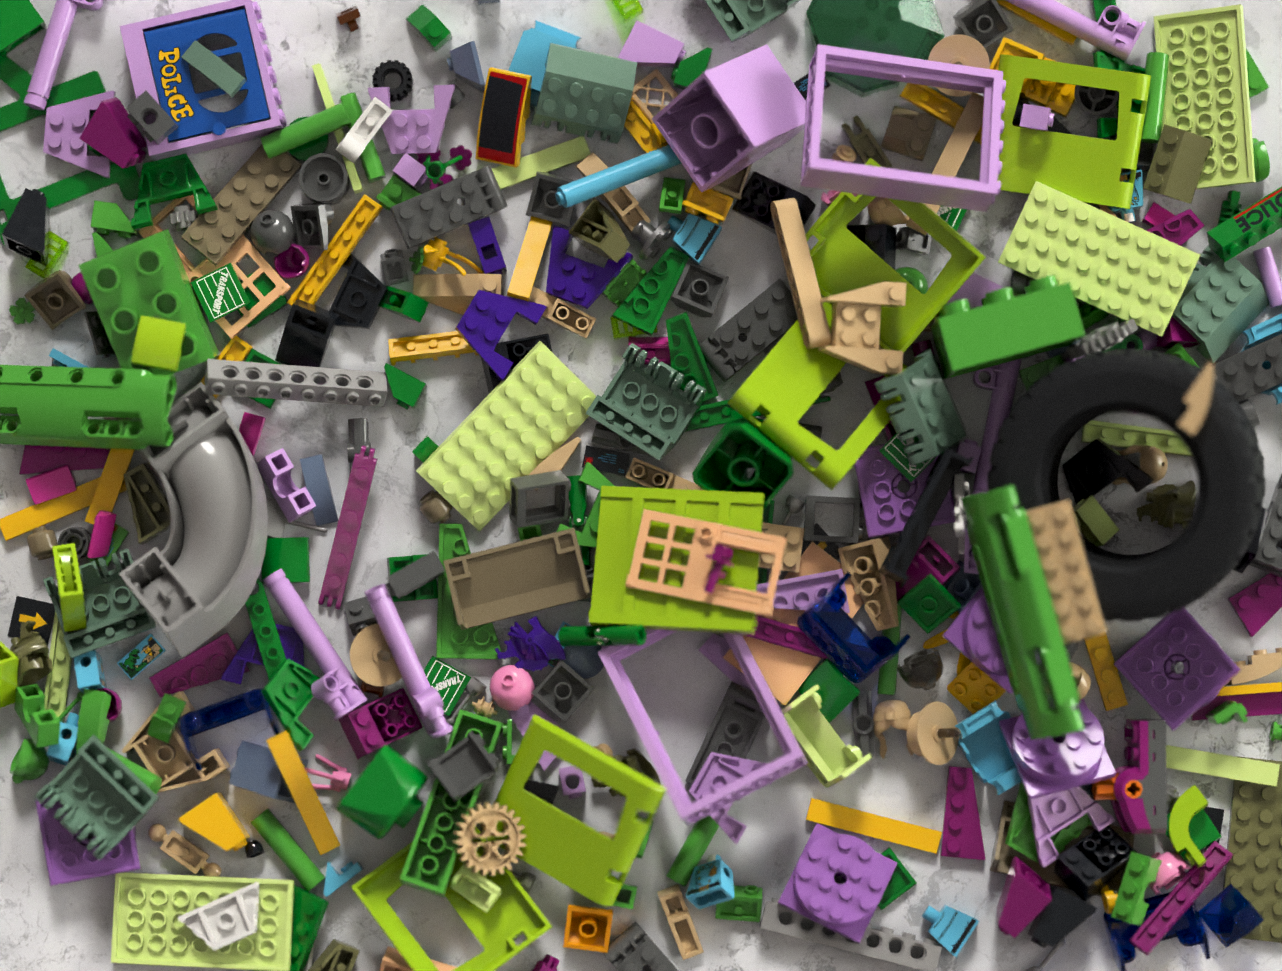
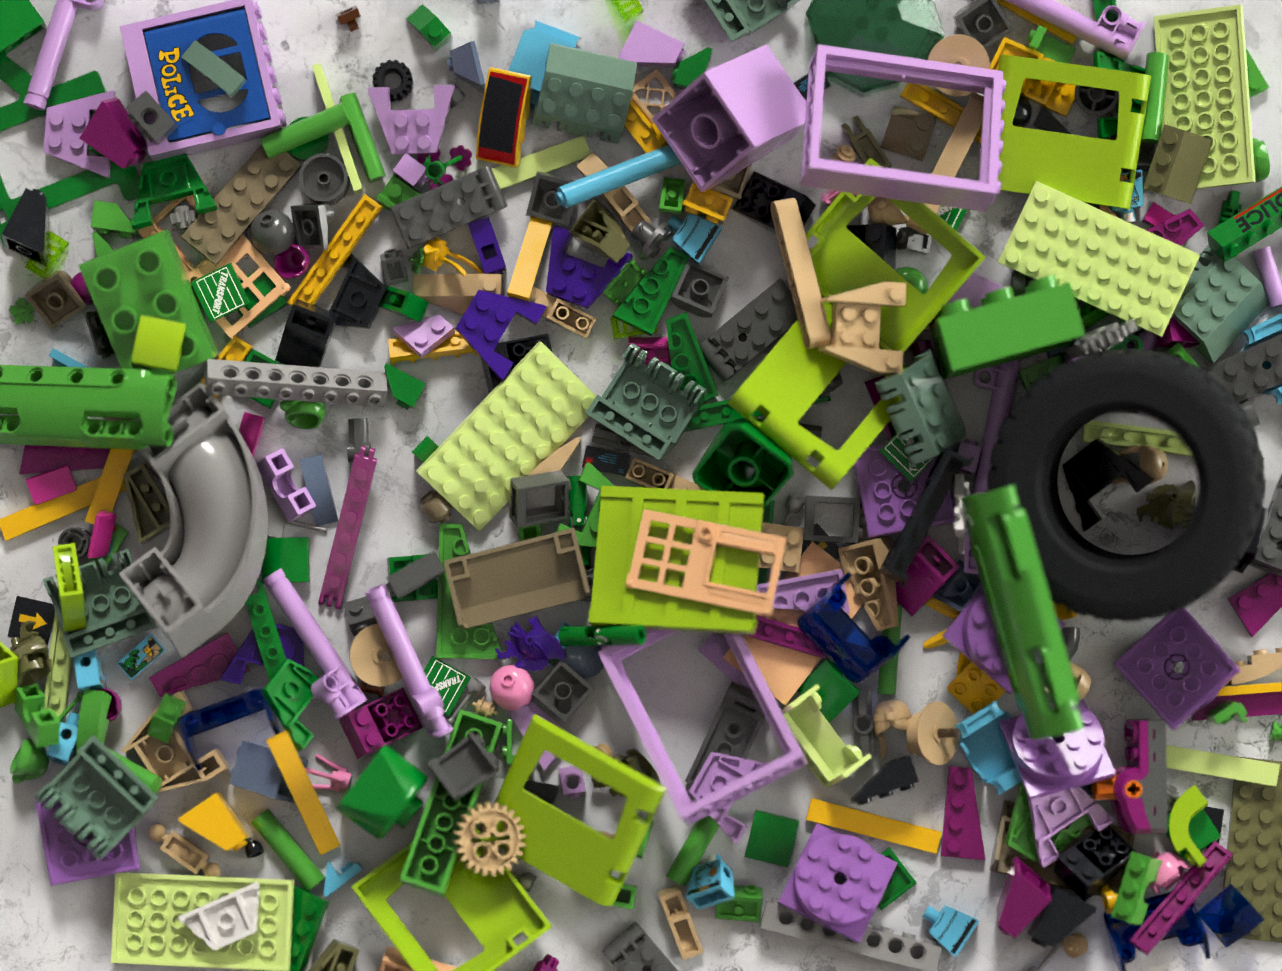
(41, 543): dark tan head -> none
(303, 413): none -> bright green piece
(364, 130): white plate -> none
(424, 335): none -> lavender wing
(475, 888): yellowish green hinge -> none
(588, 928): light orange slope -> none
(721, 555): magenta arm -> none
(771, 838): none -> green slope
(891, 776): none -> black slope
(922, 669): clear smoke cylinder -> none
(929, 603): green tile -> none
(1036, 117): lavender brick -> none
(1050, 46): none -> bright green bracket
(1066, 571): tan plate -> none
(1075, 945): none -> tan wheel
(1094, 521): yellowish green hinge -> none
(1105, 672): yellow plate -> none
(1199, 399): tan slope -> none

